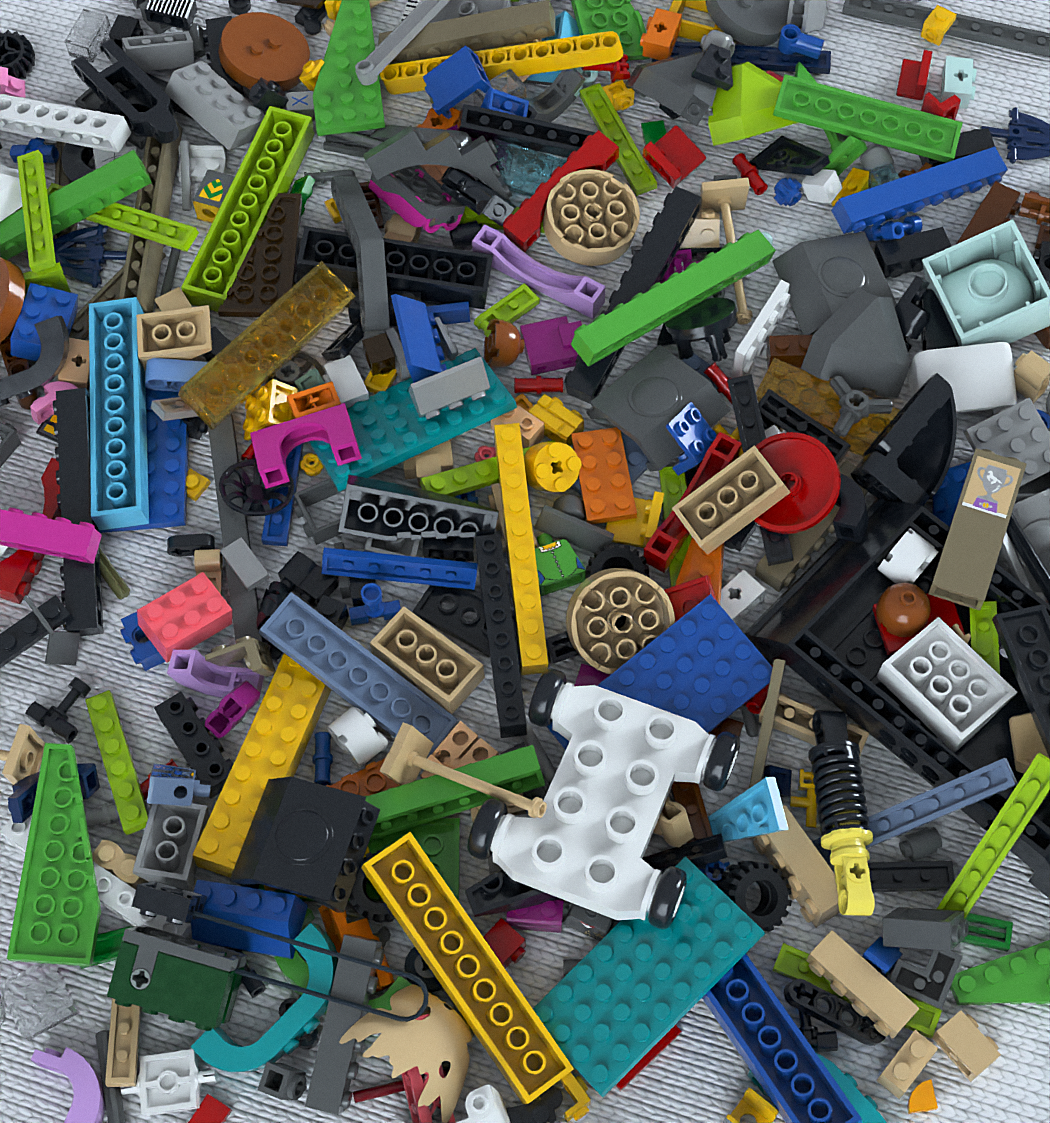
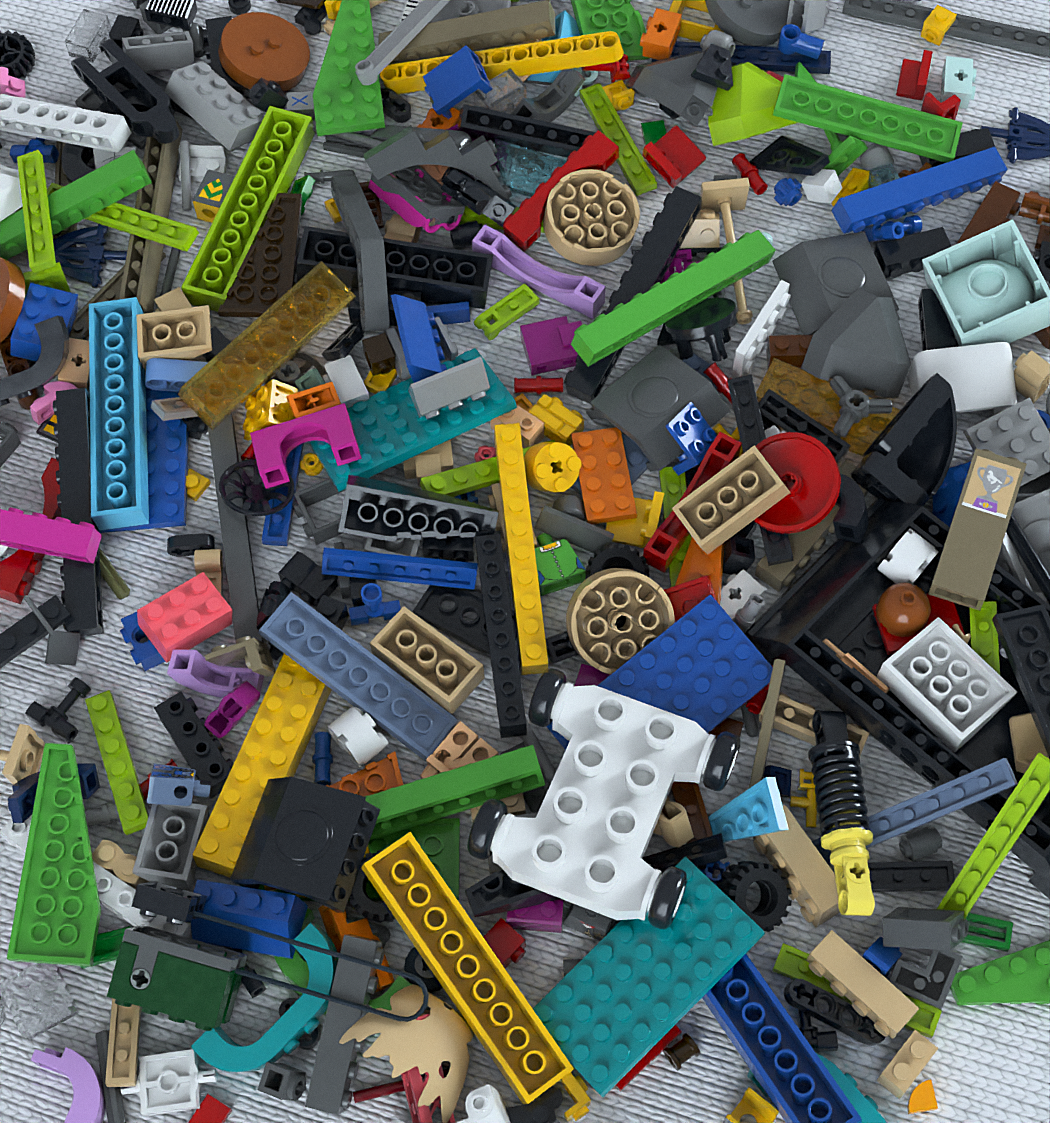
(244, 564): light grey tile -> none
(310, 73): yellow bracket -> none
(395, 103): none -> black beam
(409, 757): tan tile -> none
(503, 344): dark orange cylinder -> none
(505, 103): blue slope -> none
(681, 1051): none -> dark brown bush
(738, 555): none -> black brick
(746, 616): none -> light grey pin
(852, 662): none -> light nougat axle
(911, 315): black plate -> none
(966, 1045): tan brick -> none

